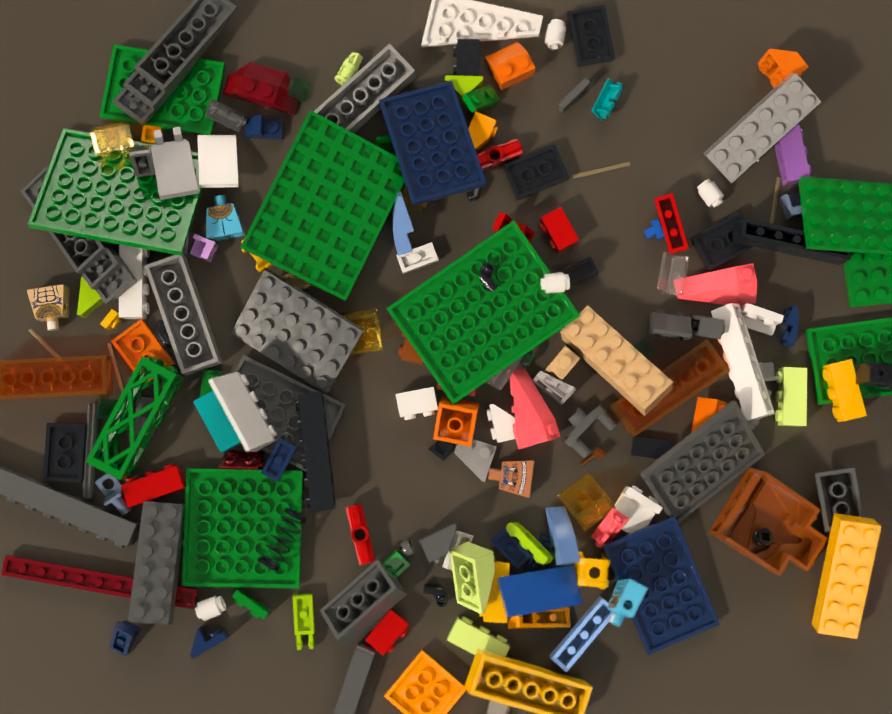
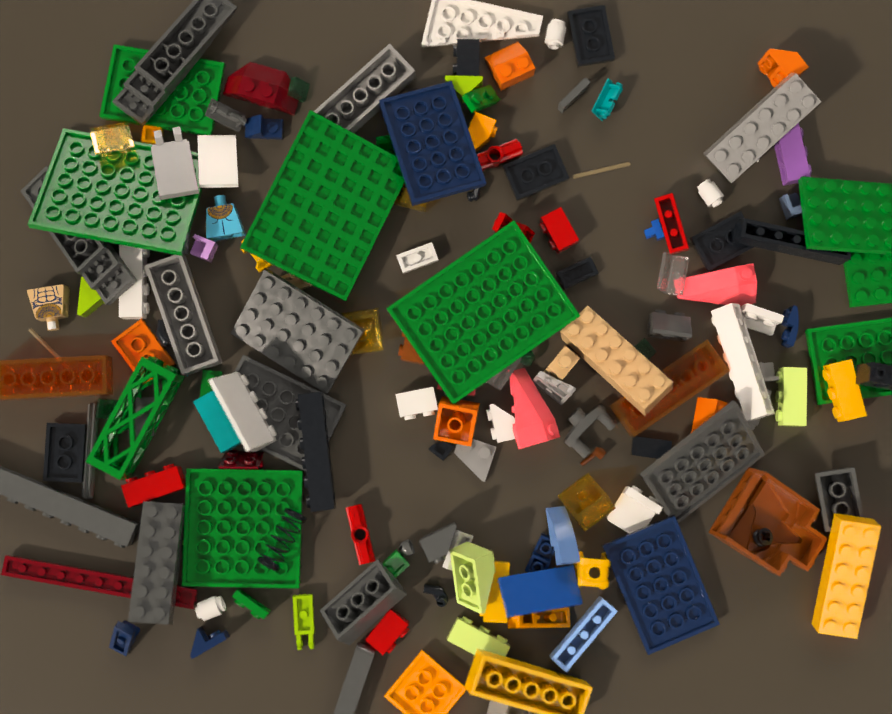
(112, 320): yellow plate -> none
(114, 494): sand blue bracket -> none
(115, 367): piece -> none
(142, 160): dark grey slope -> none
(279, 460): dark blue plate -> none
(349, 68): yellowish green hinge -> none
(401, 226): medium blue slope -> none
(485, 277): black arm -> none
(510, 548): dark blue plate -> none
(514, 477): nougat torso -> none
(529, 542): lime hinge -> none
(555, 282): white brick -> none
(609, 527): coral hinge -> none
(625, 600): medium azure torso -> none
(707, 326): dark grey slope -> none
(775, 199): dark tan piece -> none

